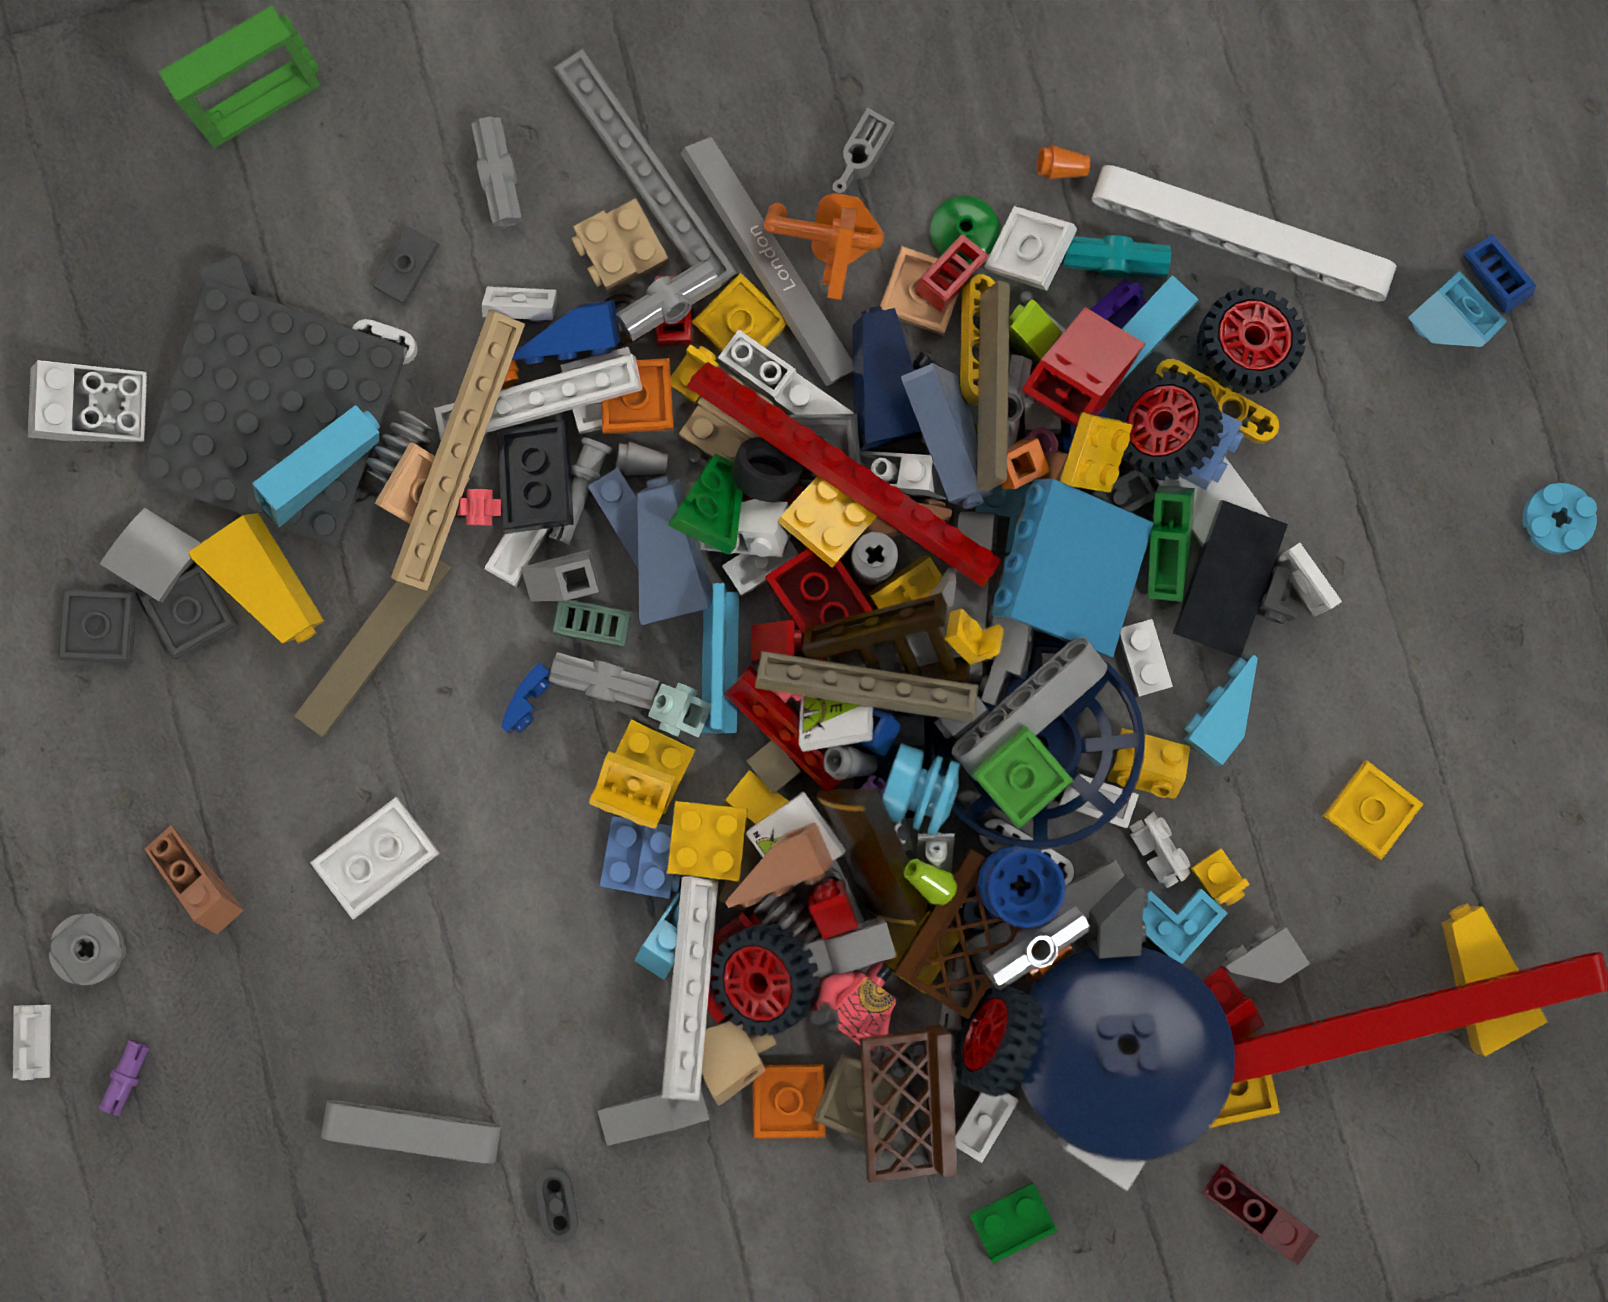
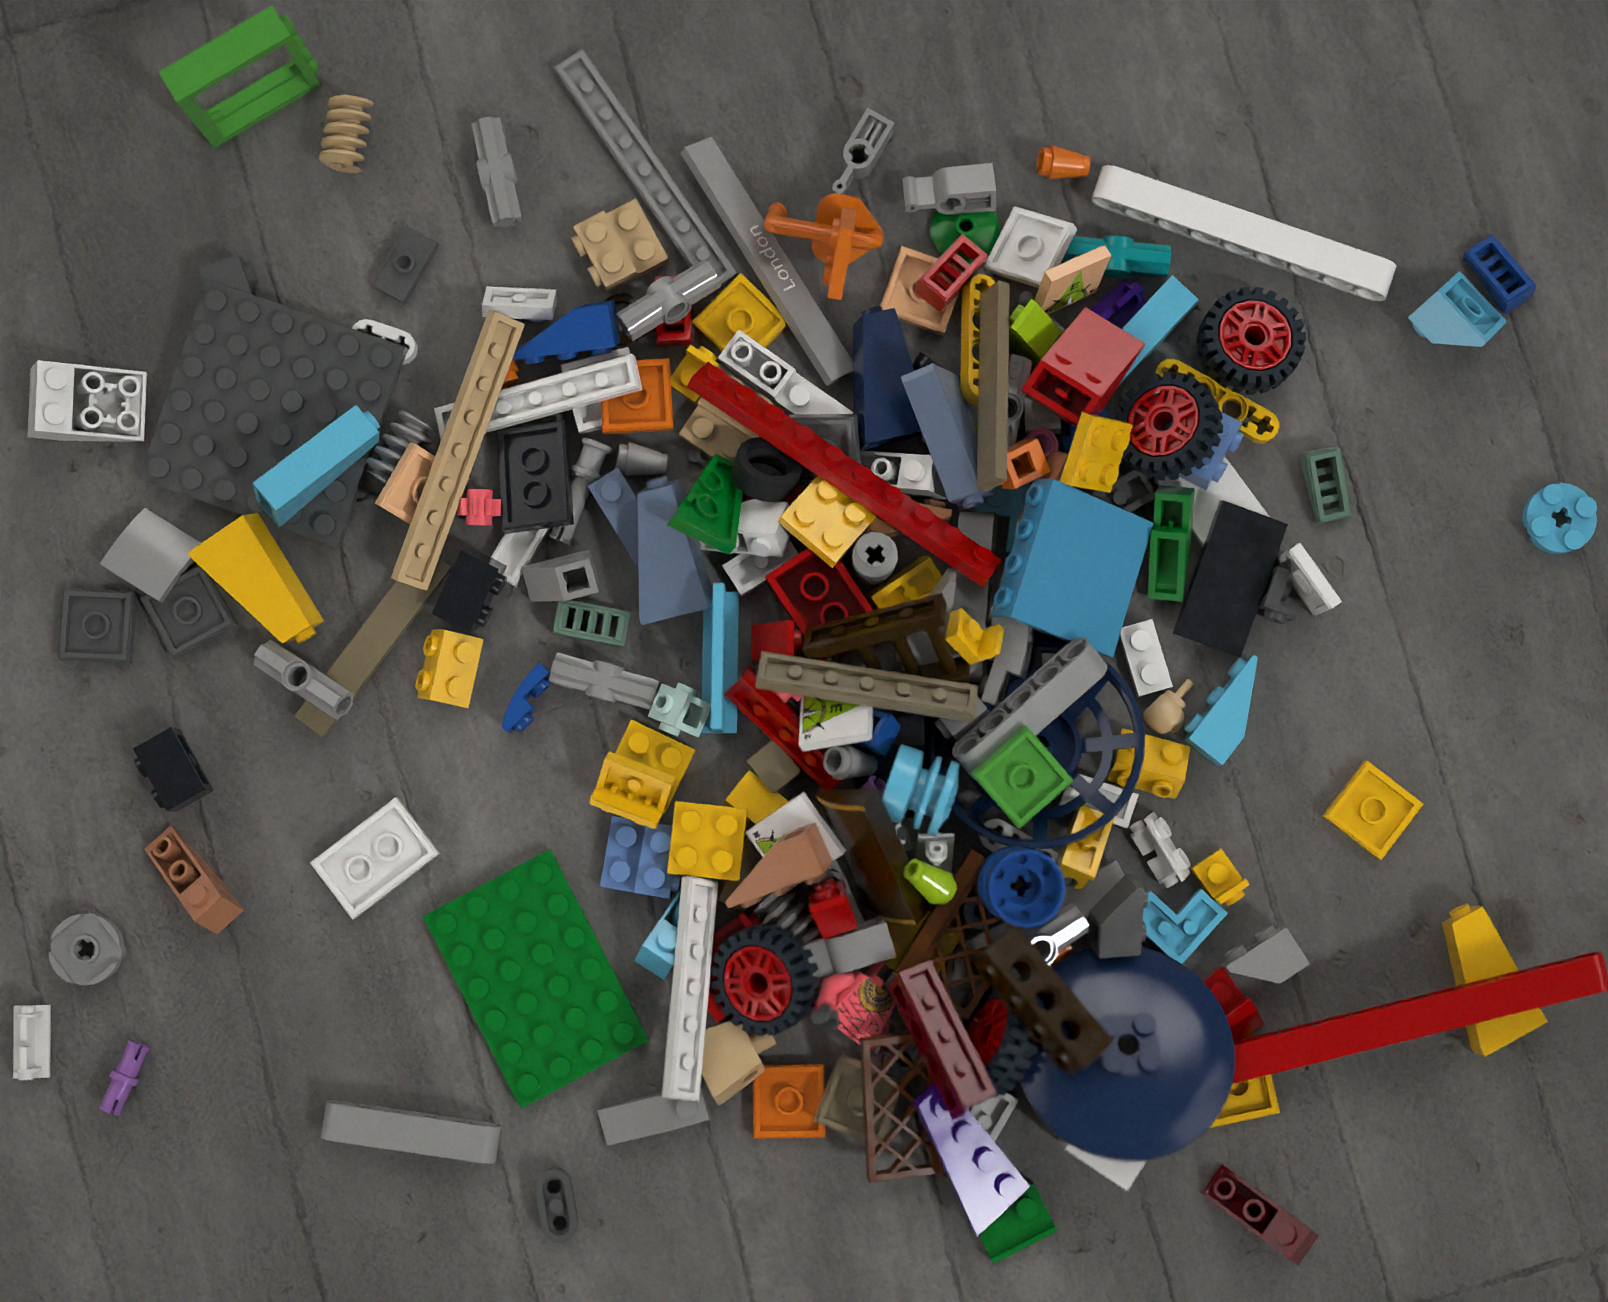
(172, 770): none -> black brick
(317, 688): none -> light grey piece
(343, 132): none -> tan piece
(449, 667): none -> yellow bracket
(470, 590): none -> black brick
(536, 978): none -> green plate
(941, 1038): none -> fence
(952, 190): none -> light grey piece
(976, 1166): none -> wing
(1062, 1007): none -> dark brown brick
(1072, 280): none -> light nougat tile
(1083, 857): none -> yellow hinge
(1167, 710): none -> tan piece
(1338, 481): none -> sand green slope

